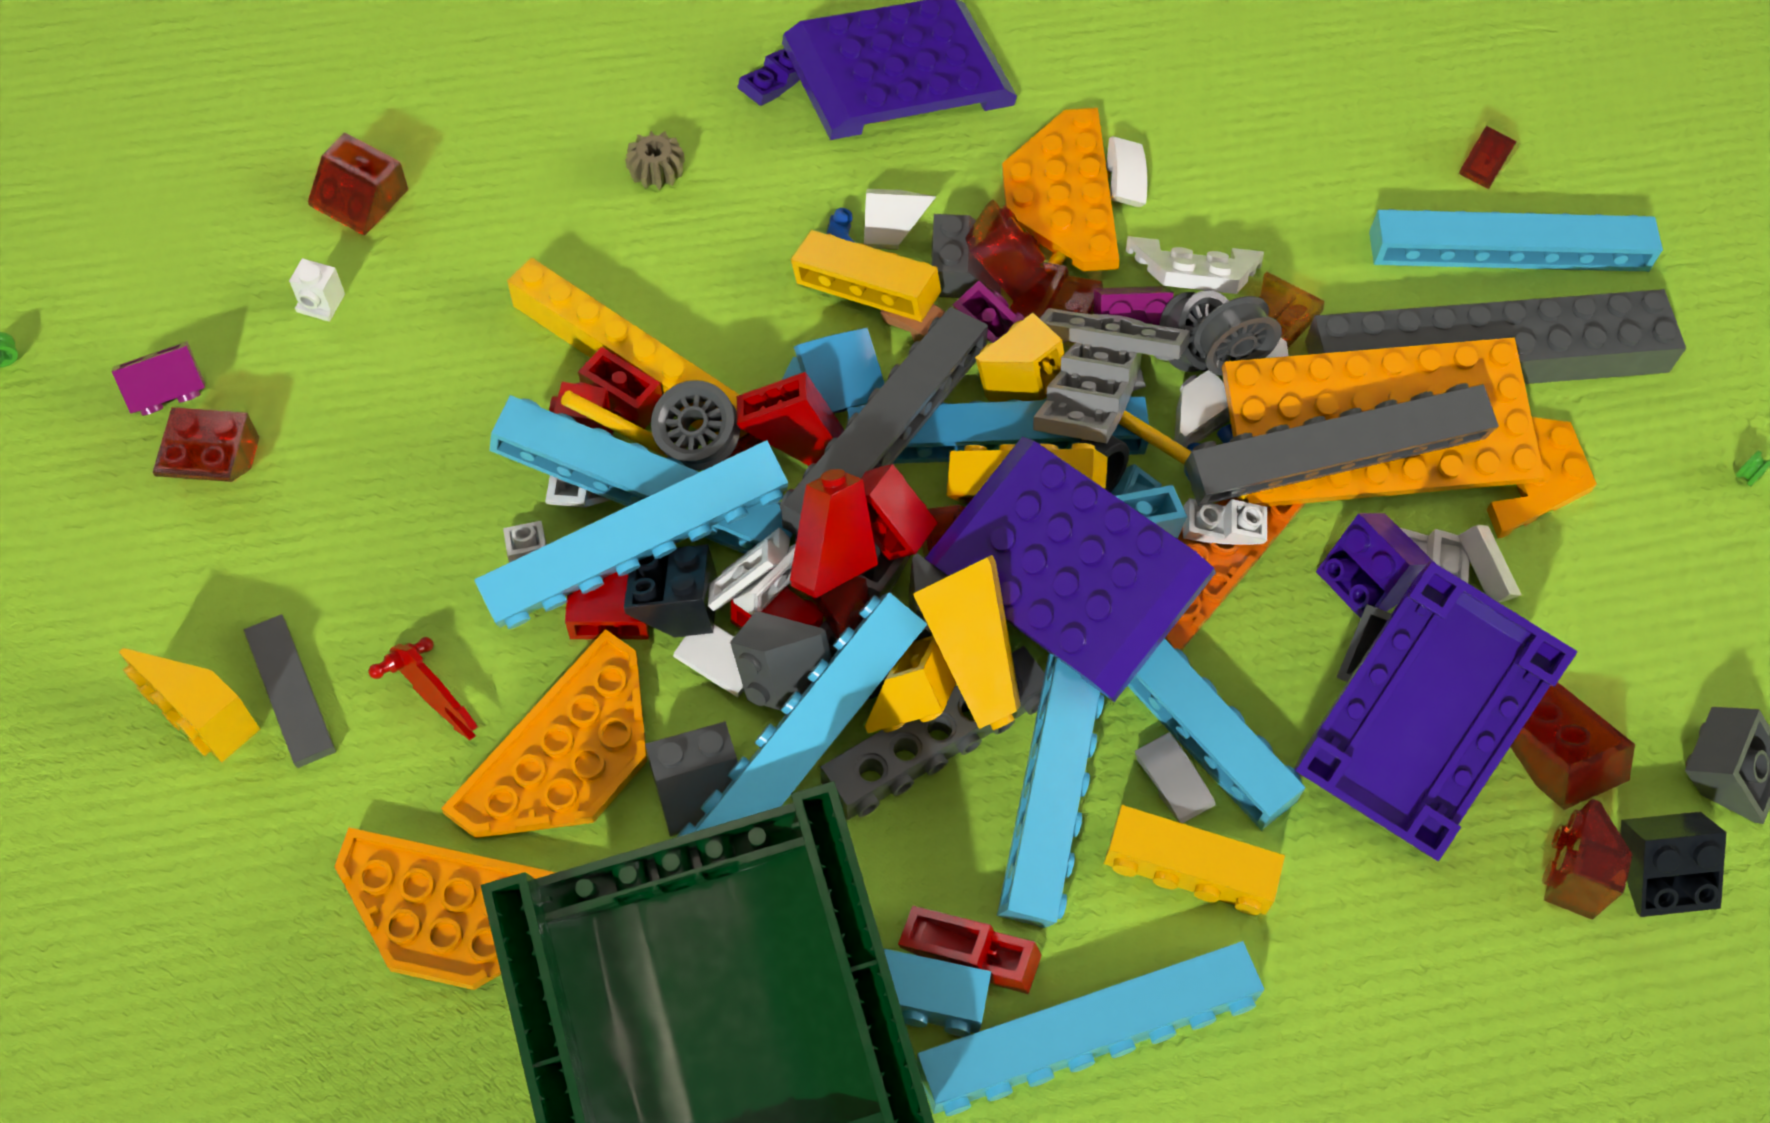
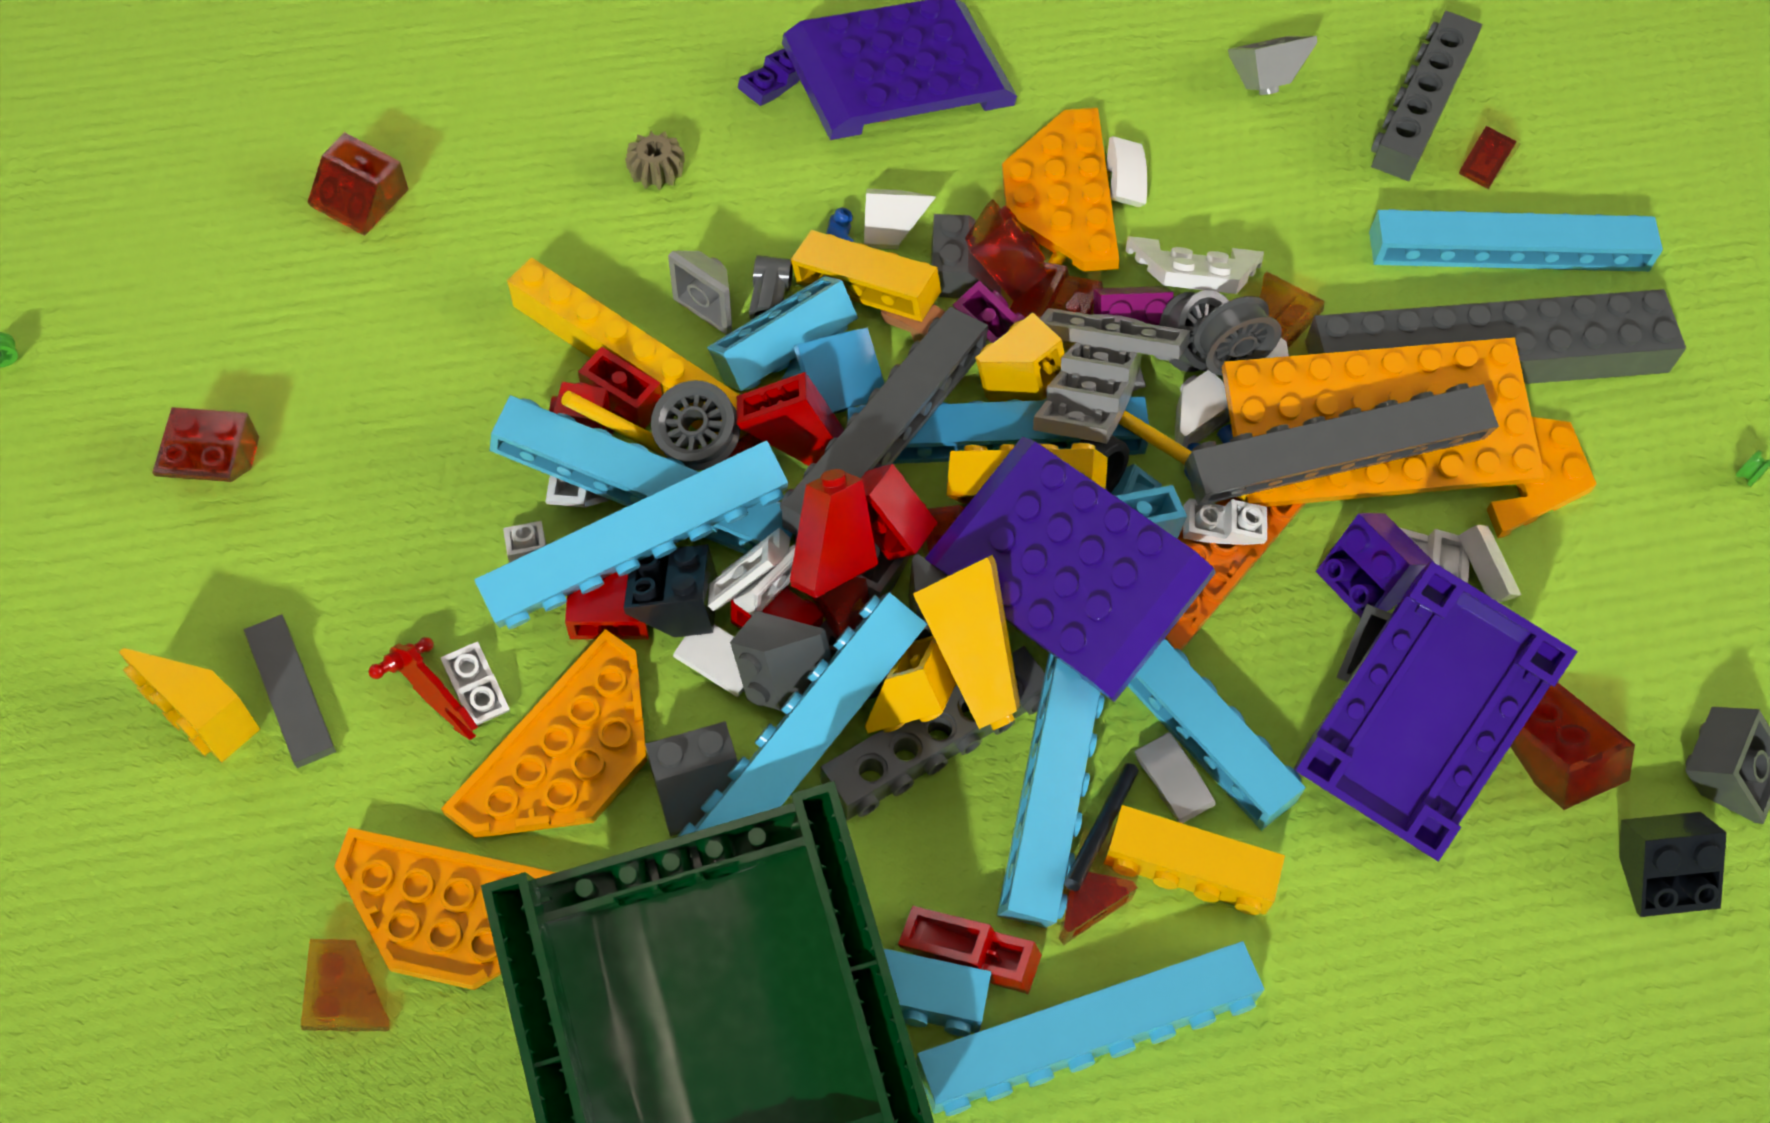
(159, 378): magenta brick -> none
(316, 289): white brick -> none
(340, 990): none -> clear orange wing
(475, 683): none -> white slope
(701, 287): none -> light grey slope
(770, 281): none -> dark grey piece
(770, 338): none -> medium azure brick
(1094, 901): none -> clear red slope
(1101, 827): none -> black bar
(1271, 62): none -> light grey slope
(1426, 95): none -> dark grey brick
(1588, 863): clear red slope -> none

